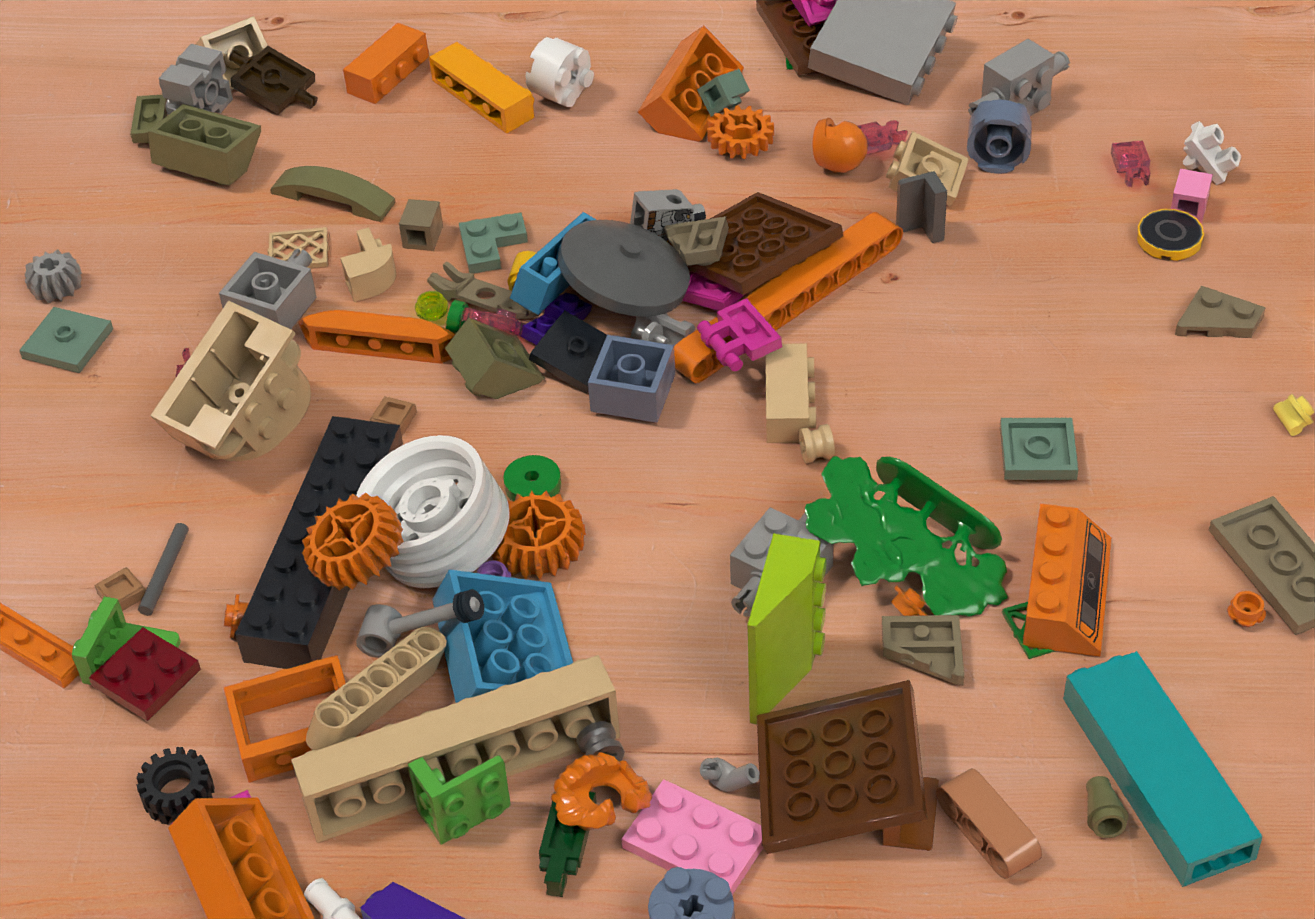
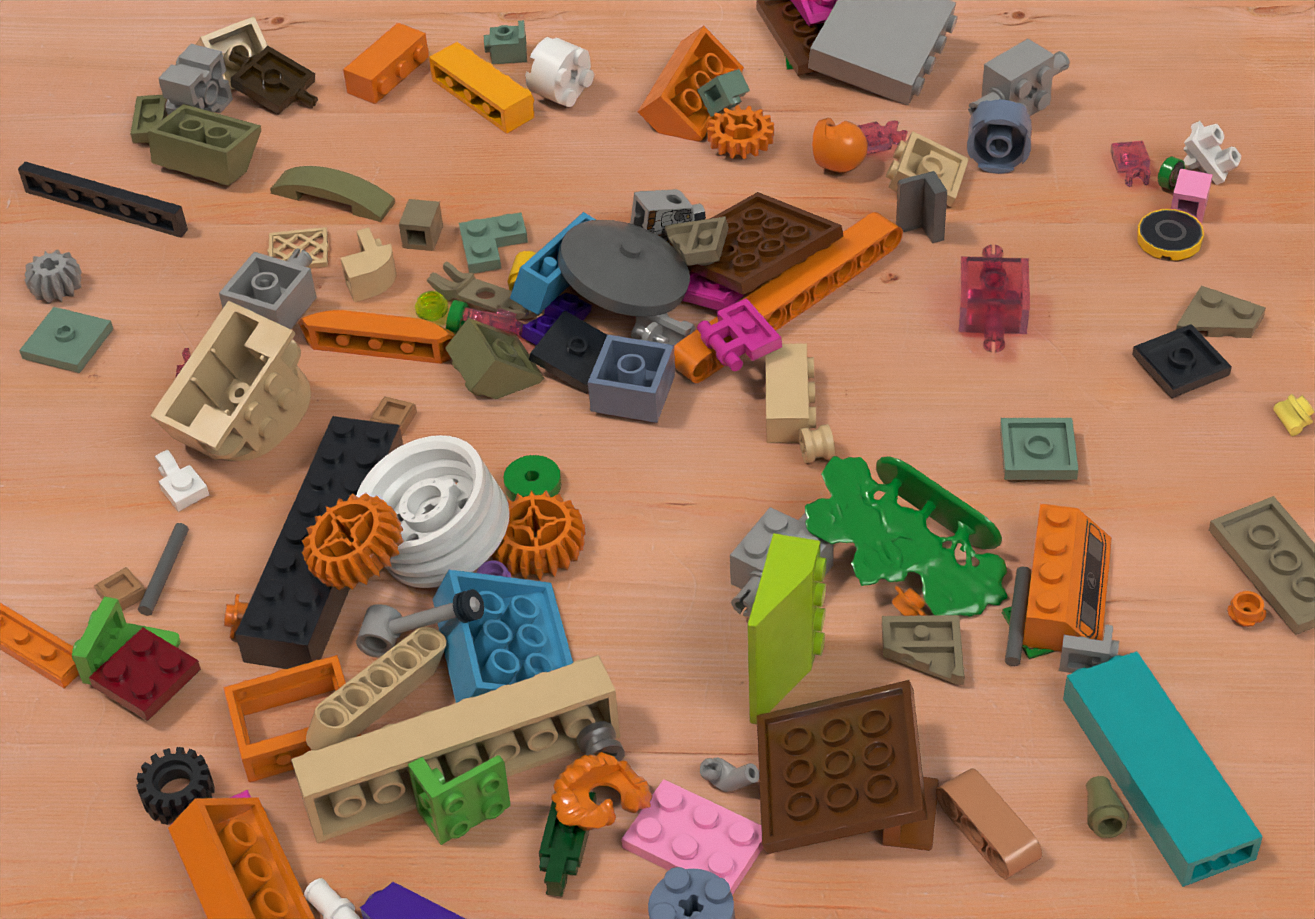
(103, 199): none -> black plate
(179, 485): none -> white plate
(507, 44): none -> sand green brick
(994, 296): none -> clear pink brick
(1018, 616): none -> dark grey bar
(1086, 652): none -> light grey bracket
(1169, 172): none -> green tile
(1181, 360): none -> black plate

